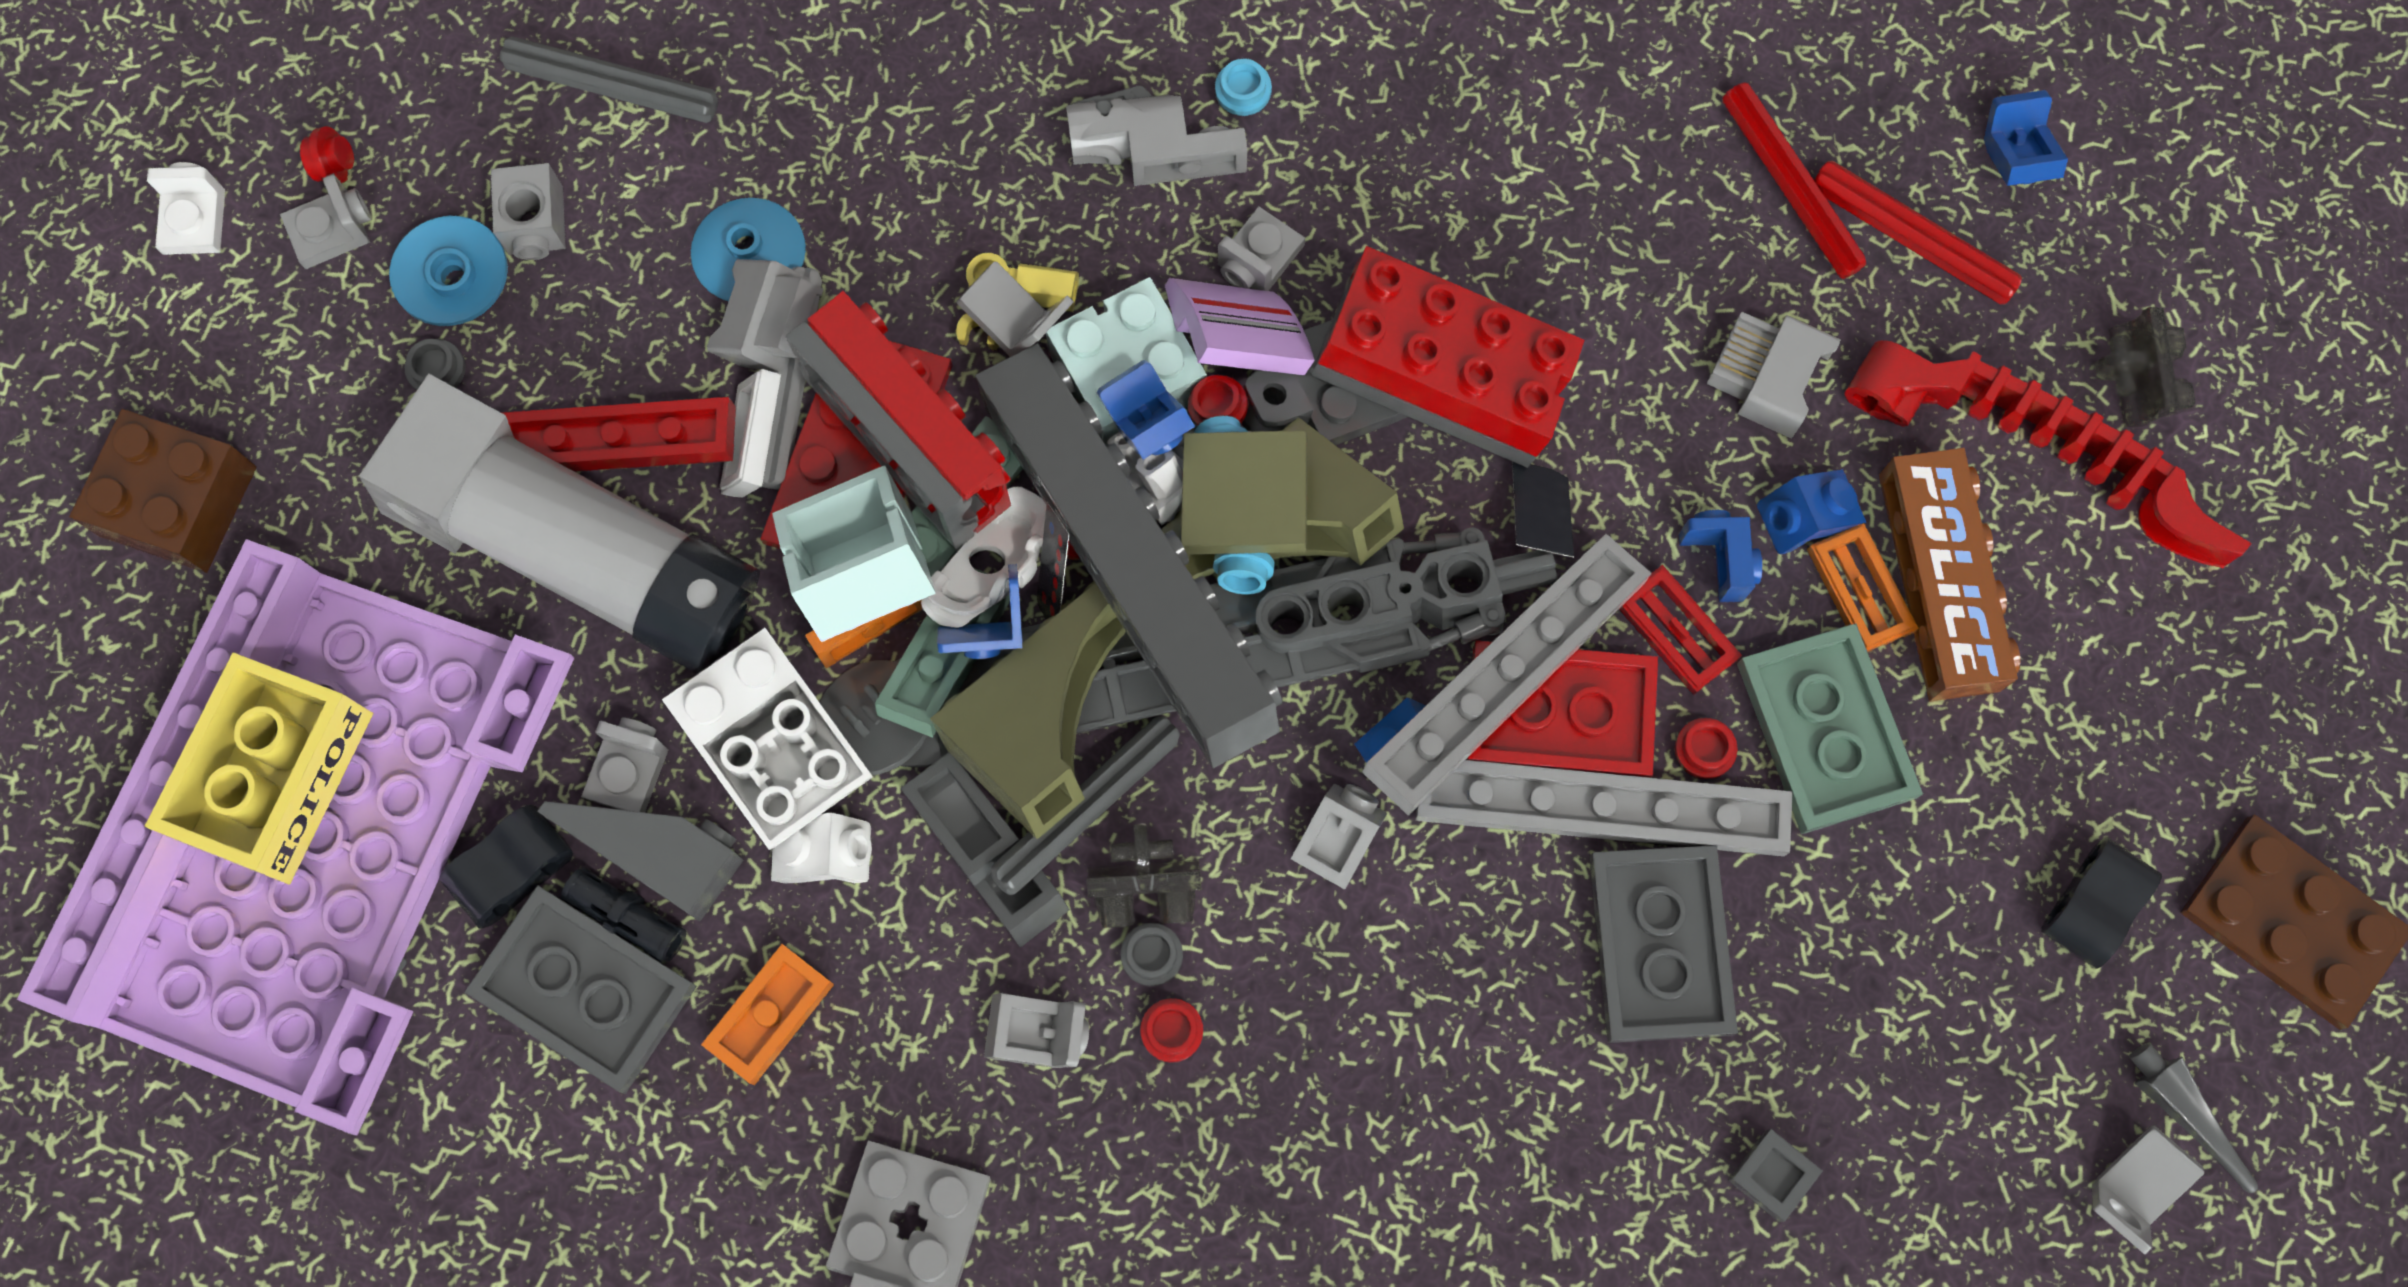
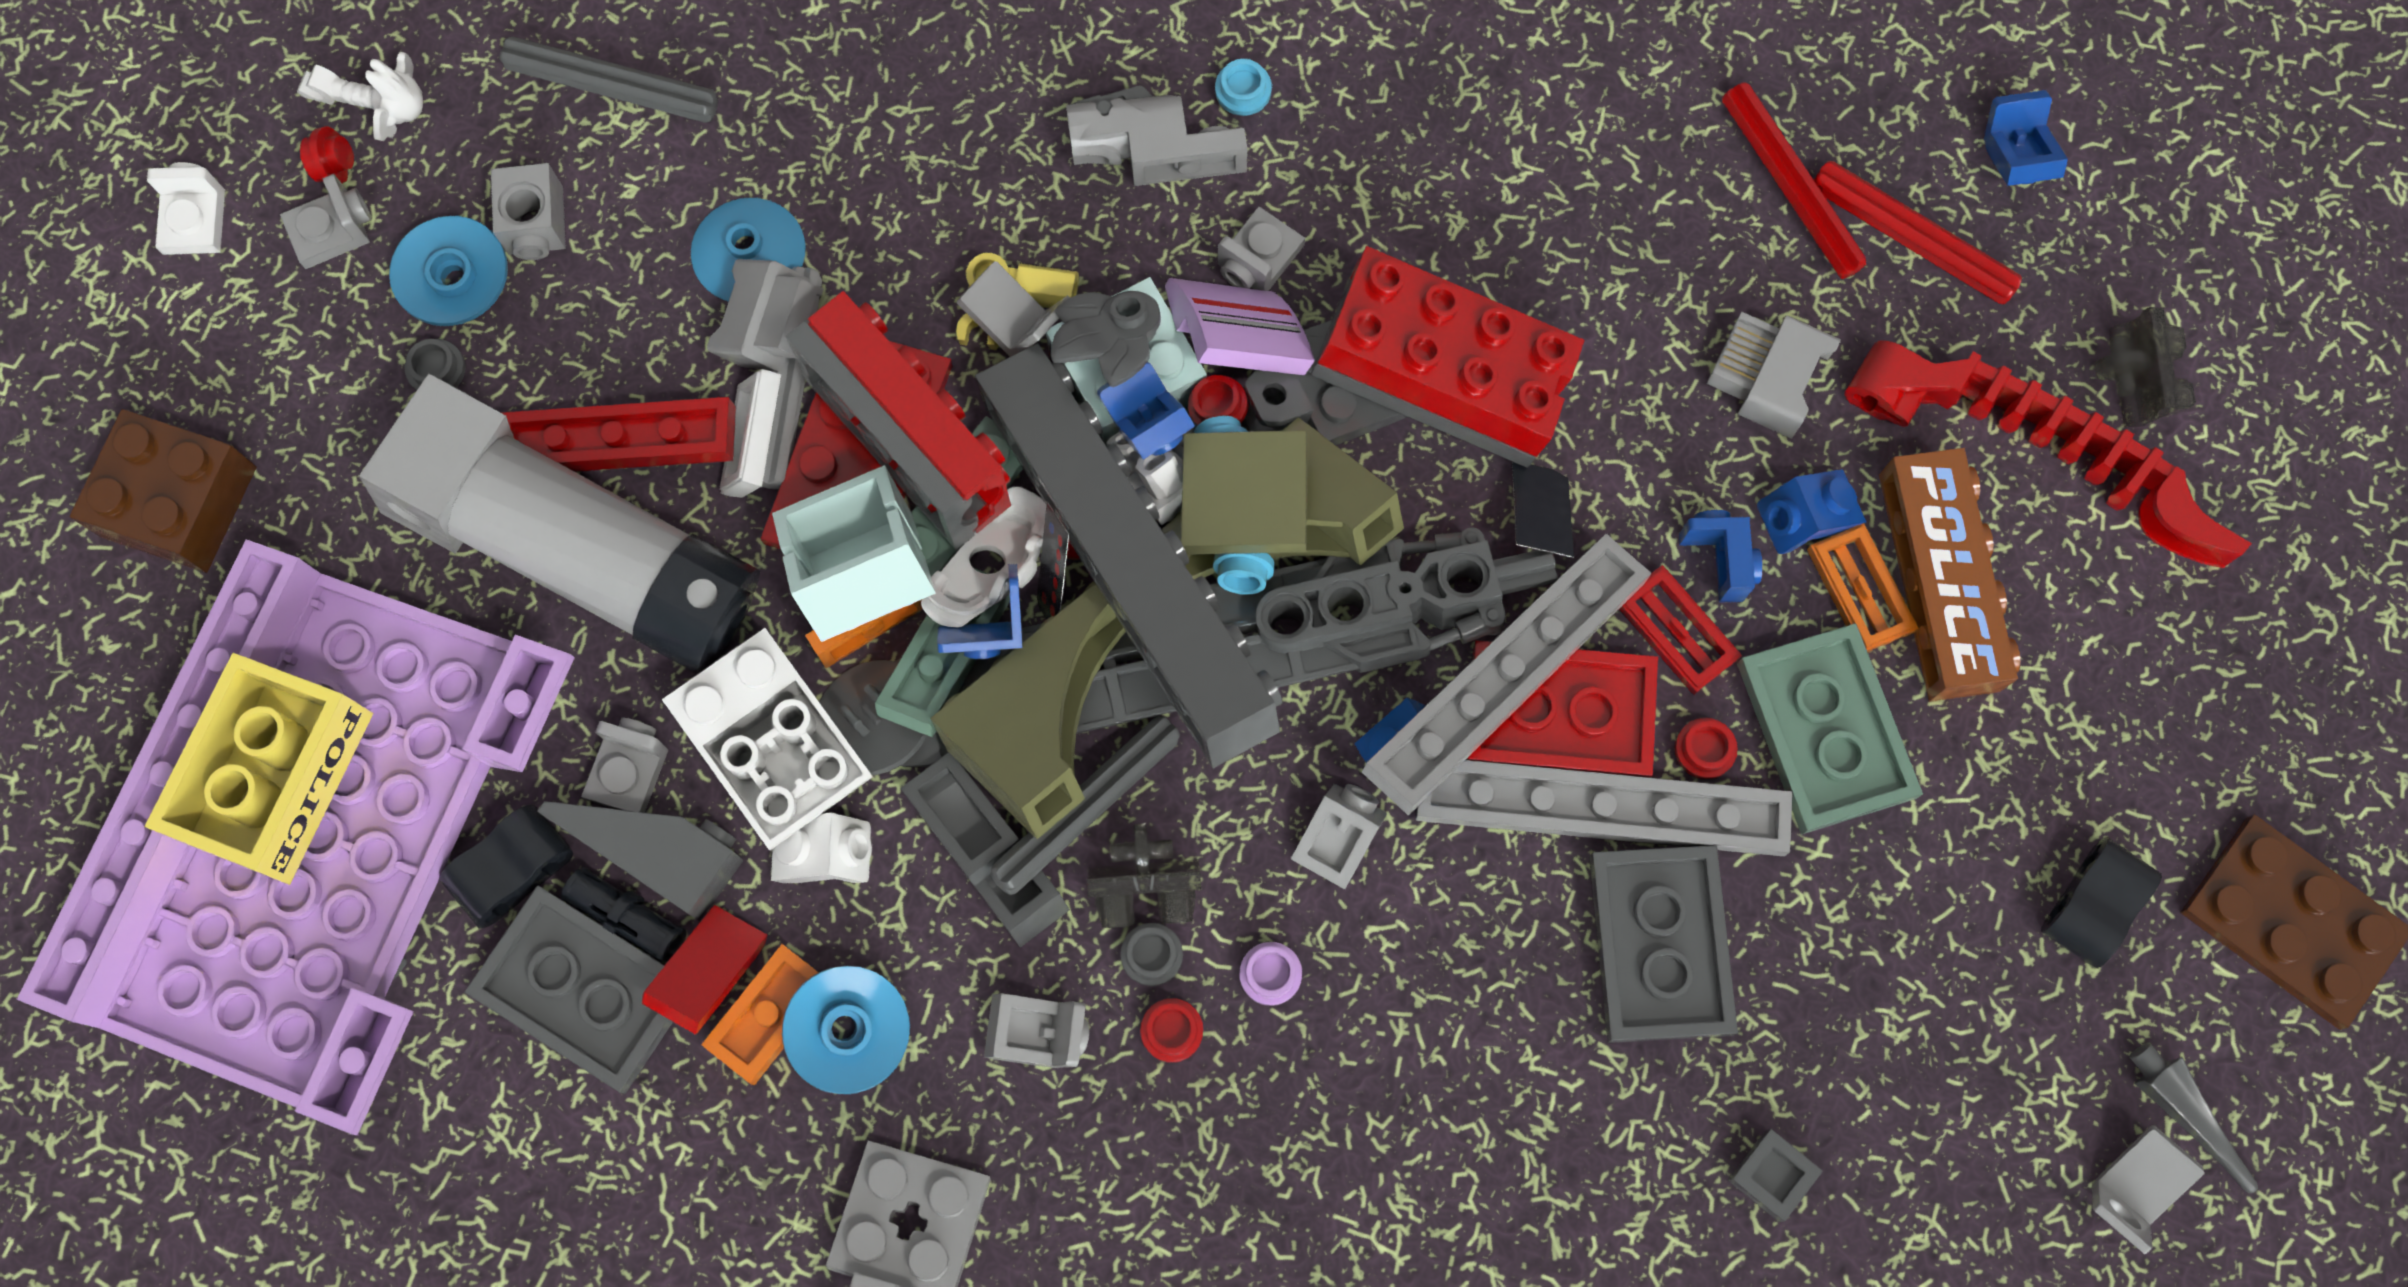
(391, 94): none -> white piece
(704, 969): none -> red tile
(871, 1050): none -> dark azure dish
(1108, 330): none -> dark grey plate
(1270, 973): none -> lavender plate

